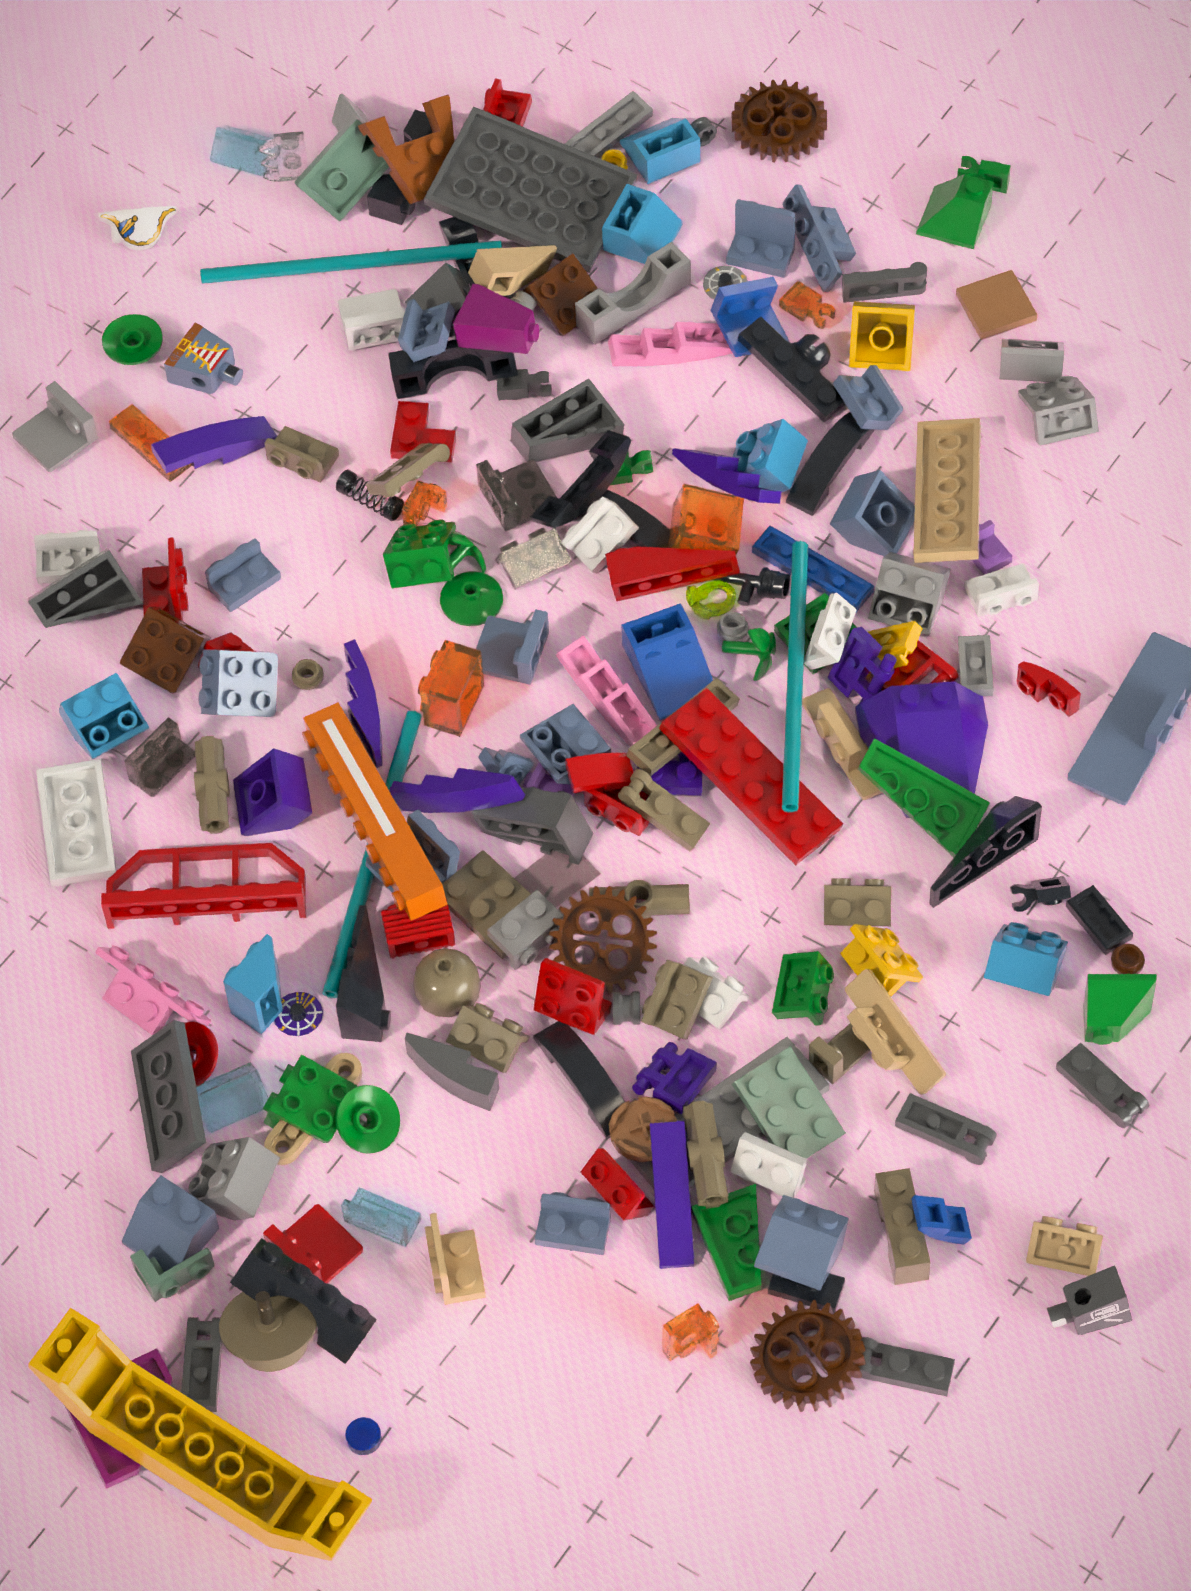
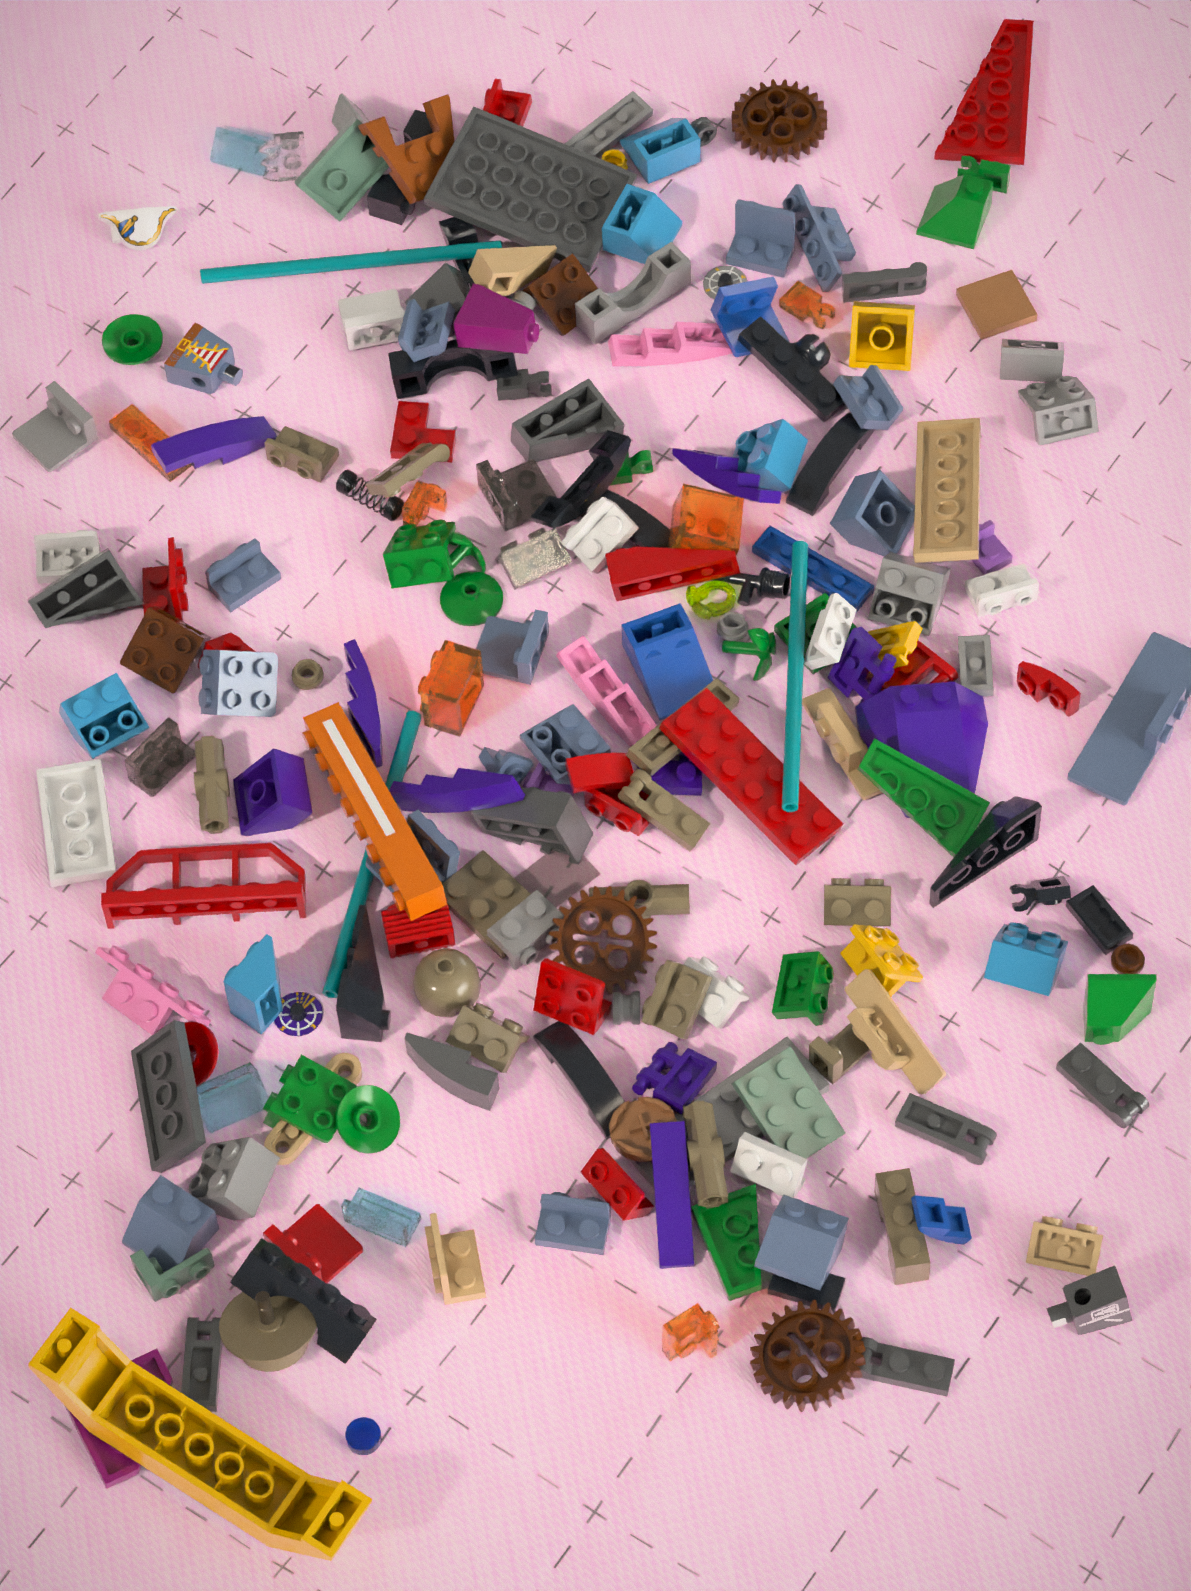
(995, 107): none -> red wing

